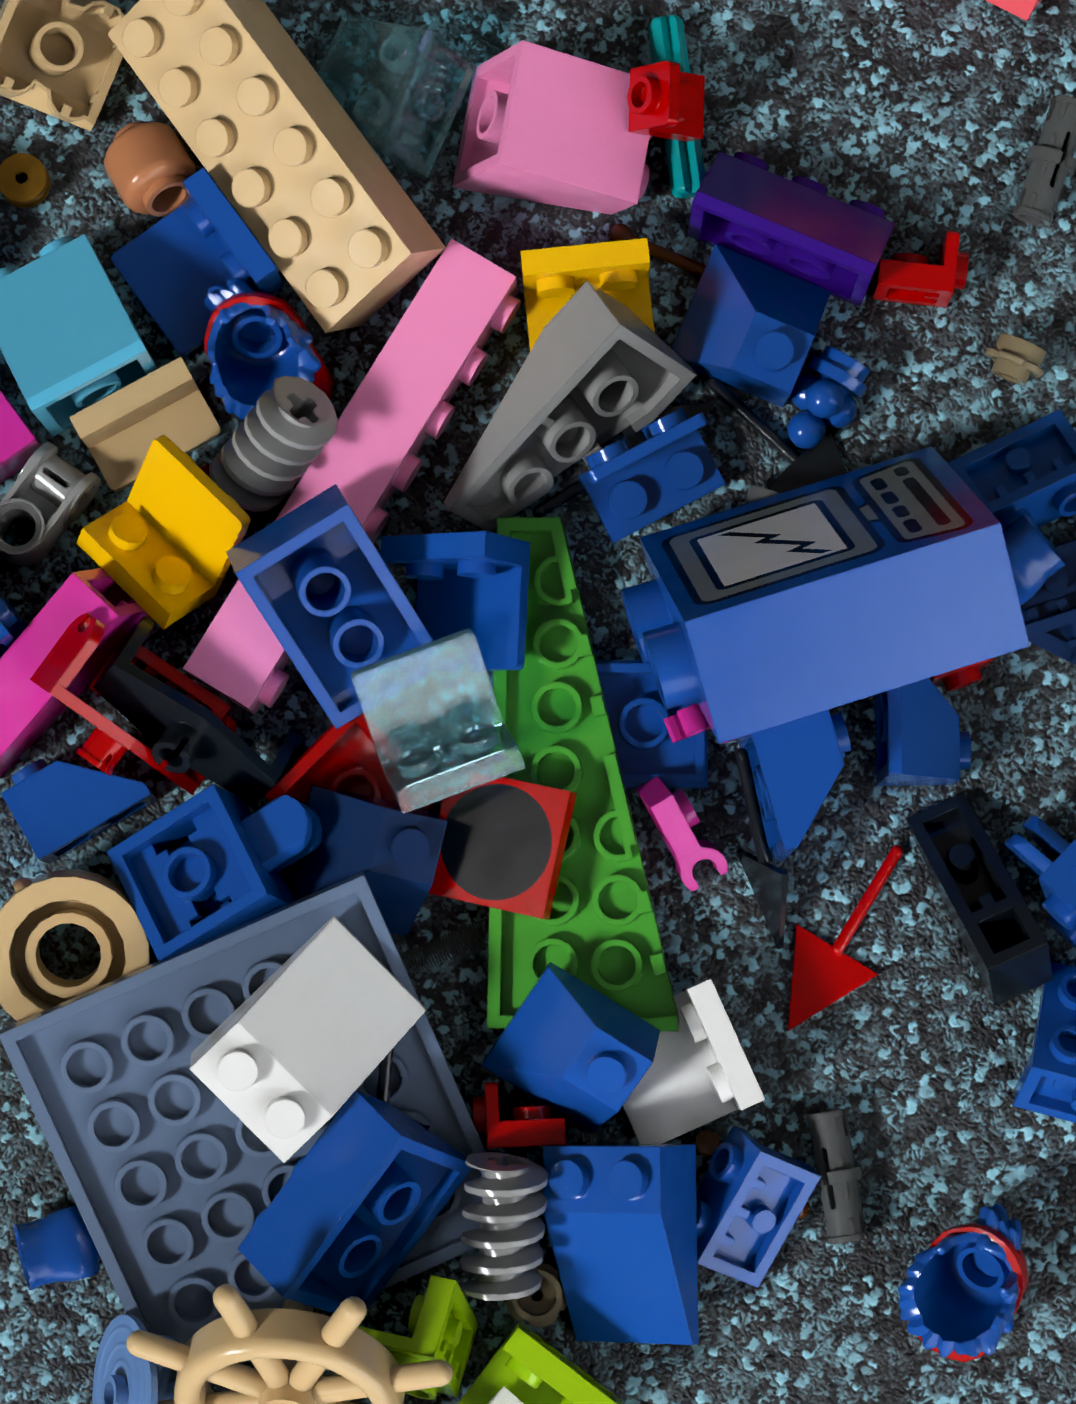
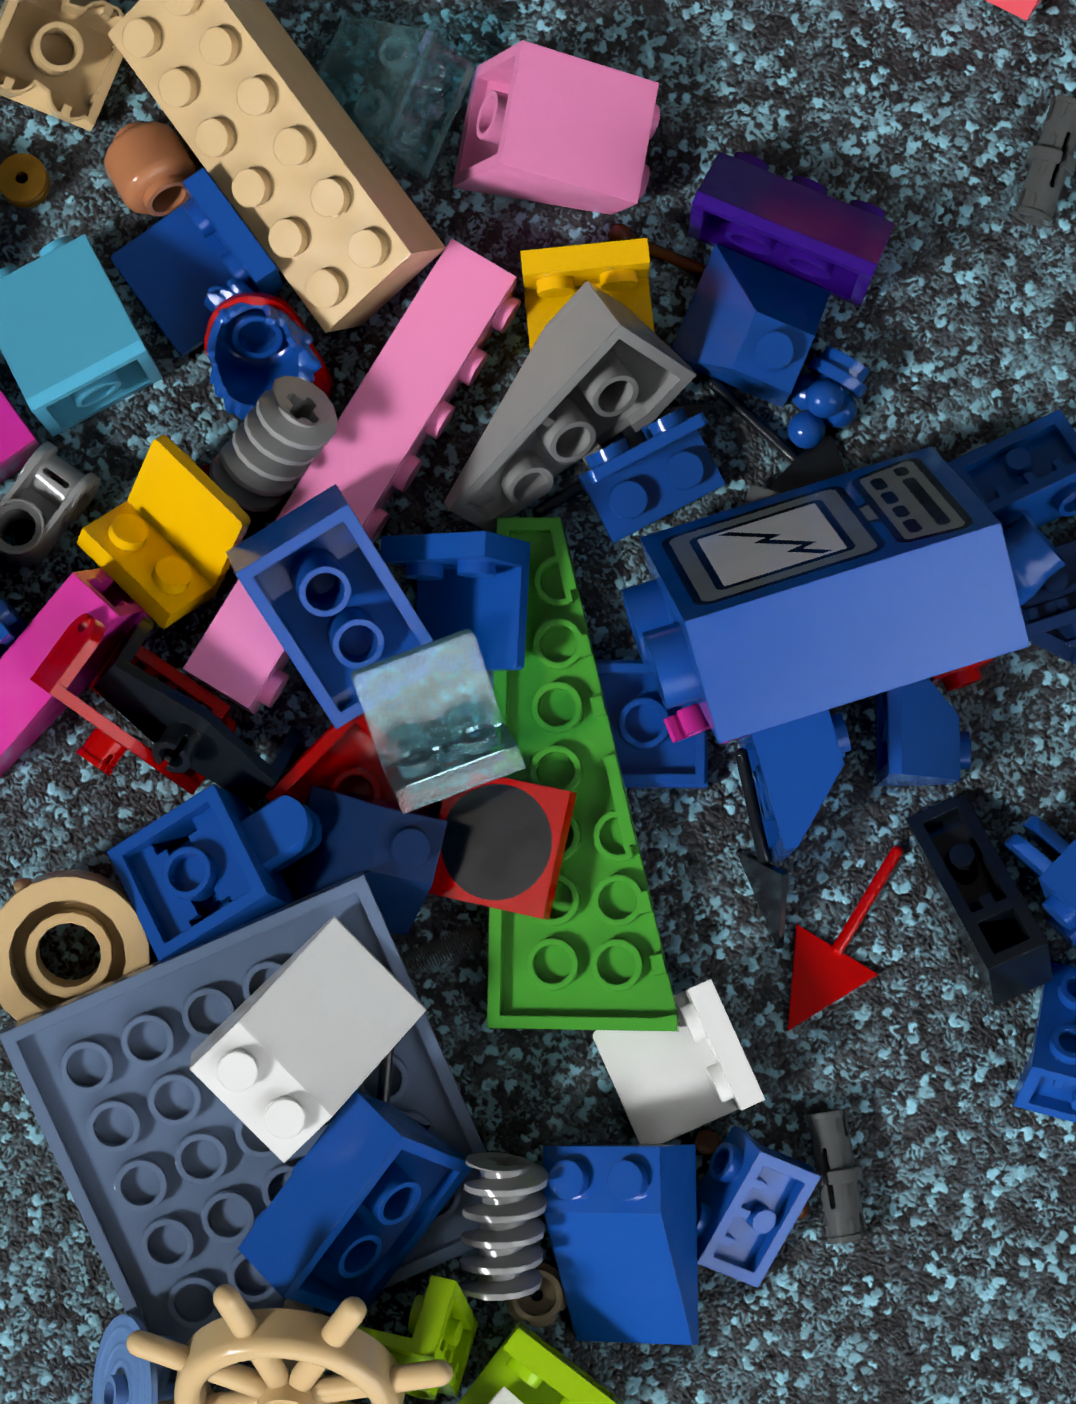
(56, 1248): blue piece -> none
(70, 804): blue slope -> none
(127, 421): tan panel -> none
(529, 1126): red bracket -> none
(574, 1049): blue slope -> none
(666, 102): red bracket -> none
(673, 819): dark pink plate -> none
(683, 158): teal axle -> none
(914, 281): red bracket -> none
(967, 1286): blue hair -> none
(1016, 359): dark tan plate -> none

